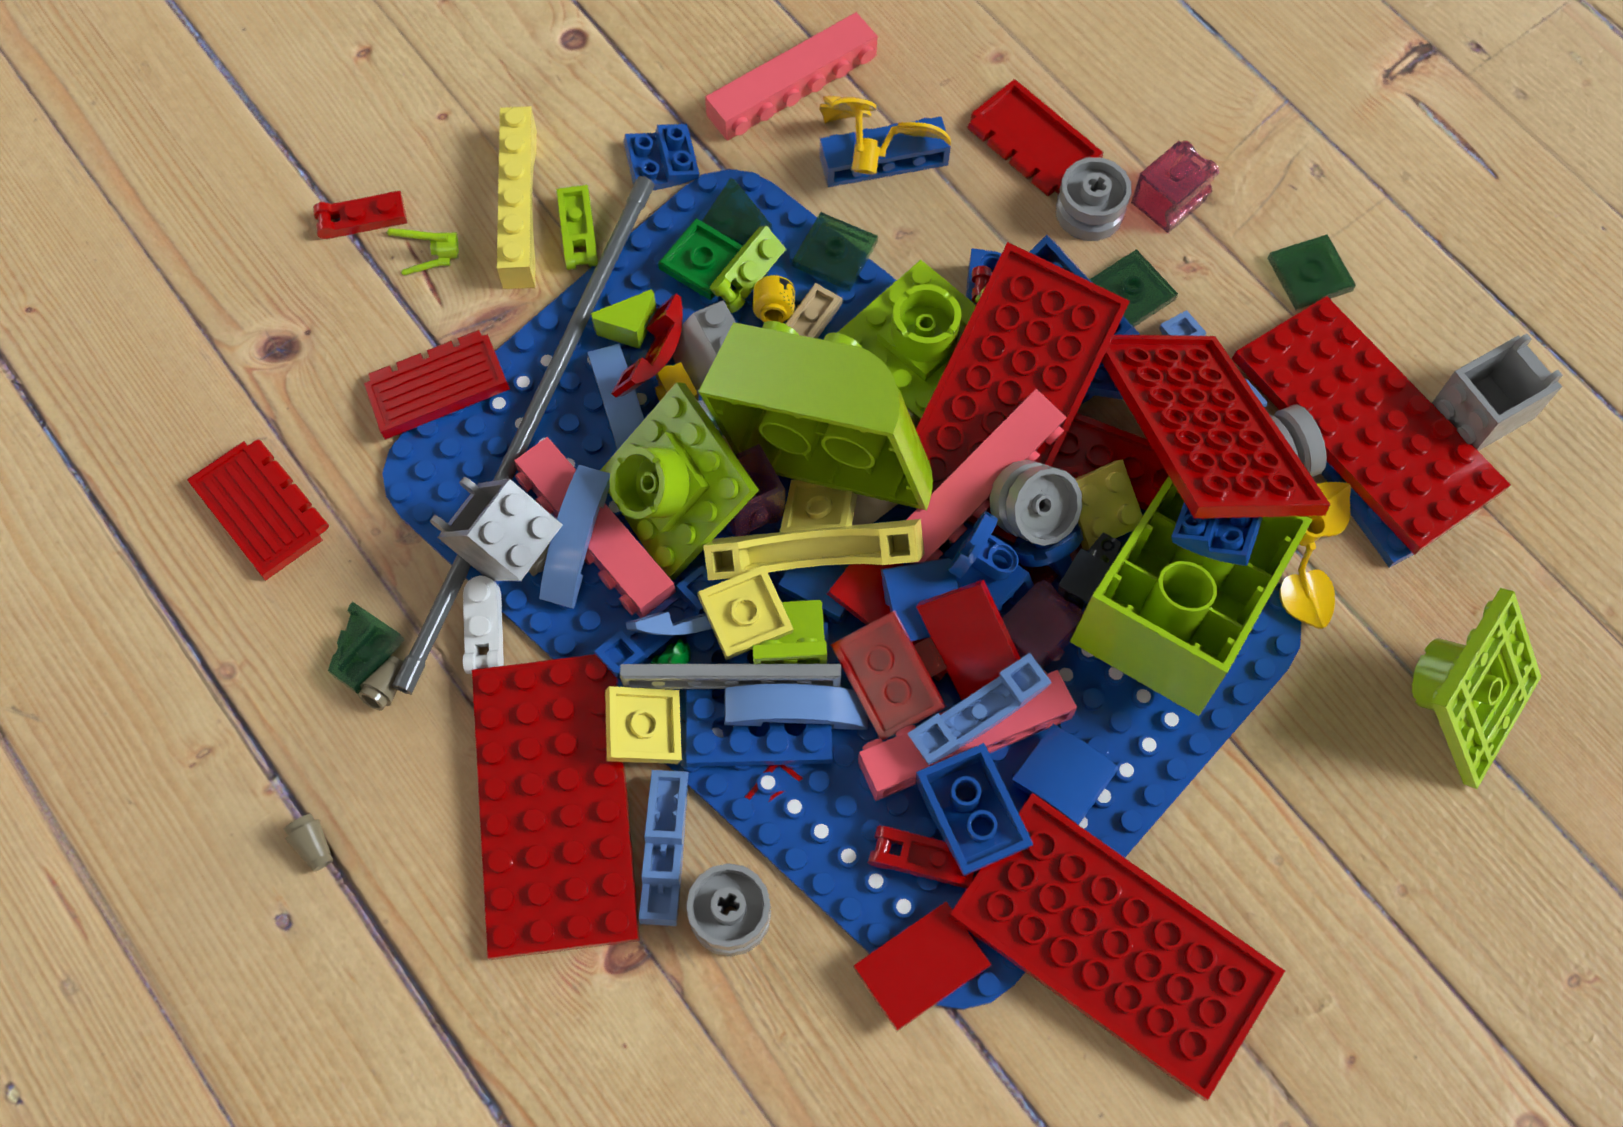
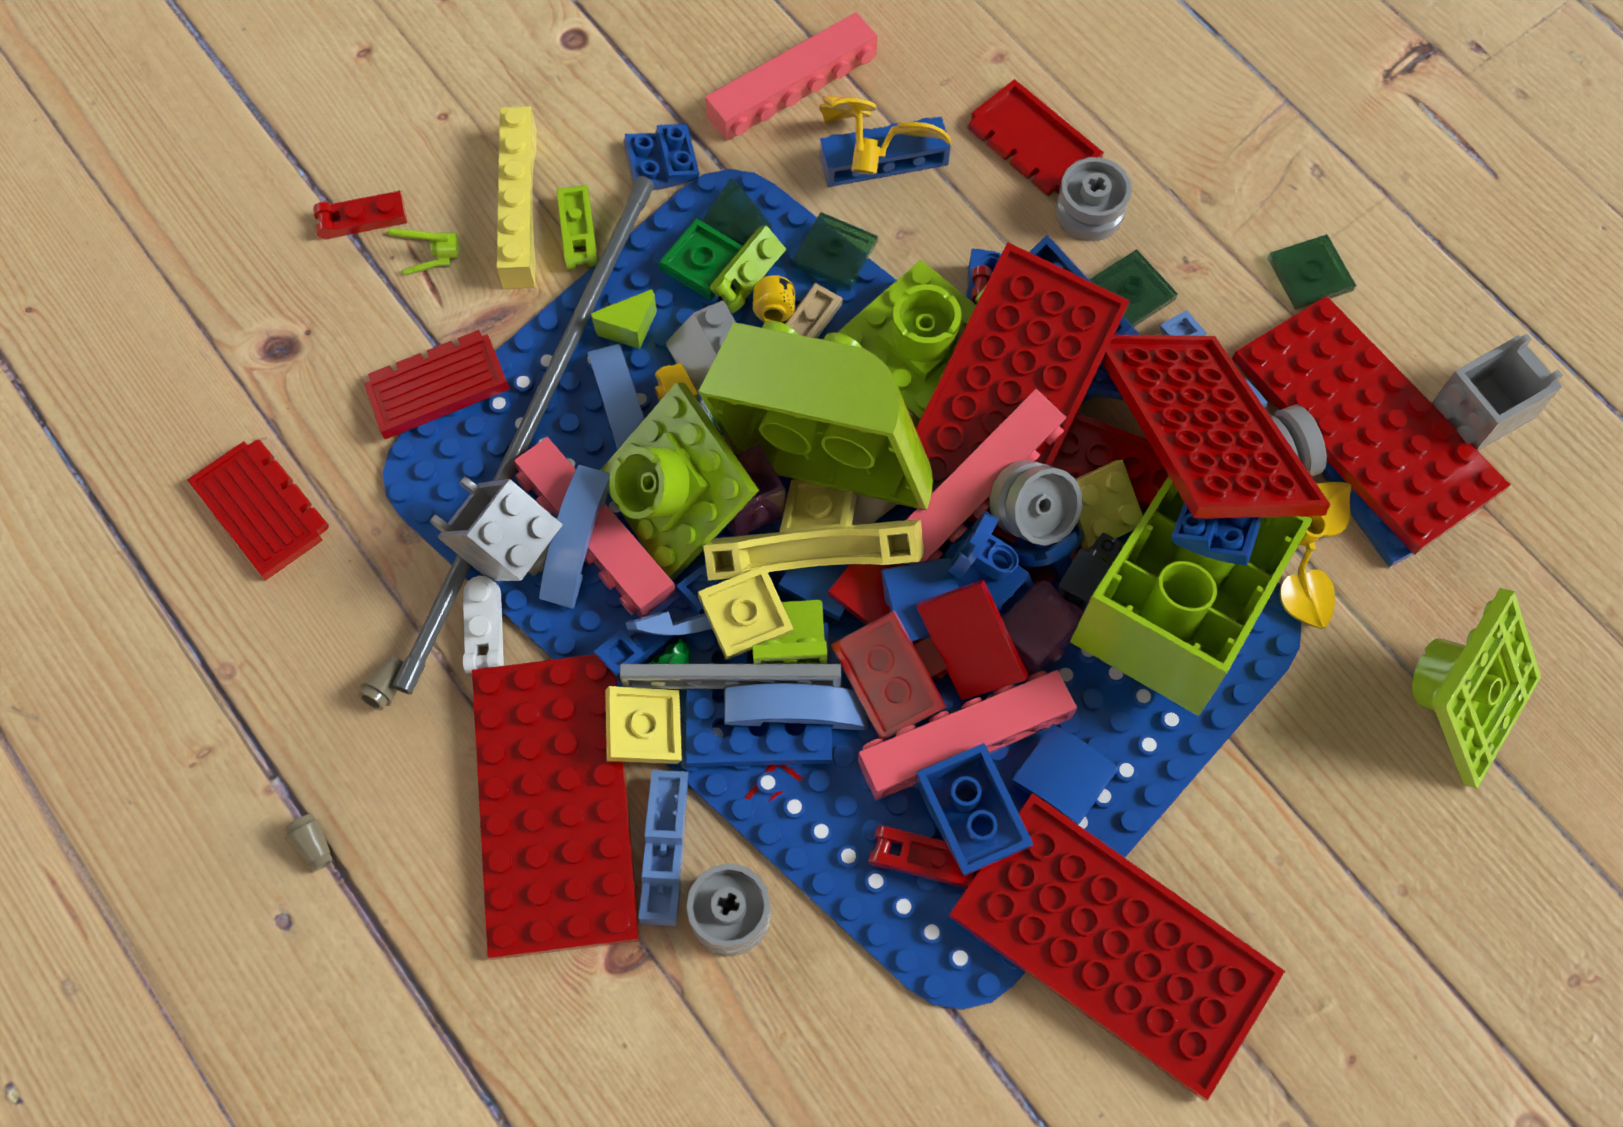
(362, 648): clear green wing -> none
(666, 327): red slope -> none
(921, 966): red tile -> none
(980, 711): medium blue slope -> none
(1174, 185): clear pink piece -> none

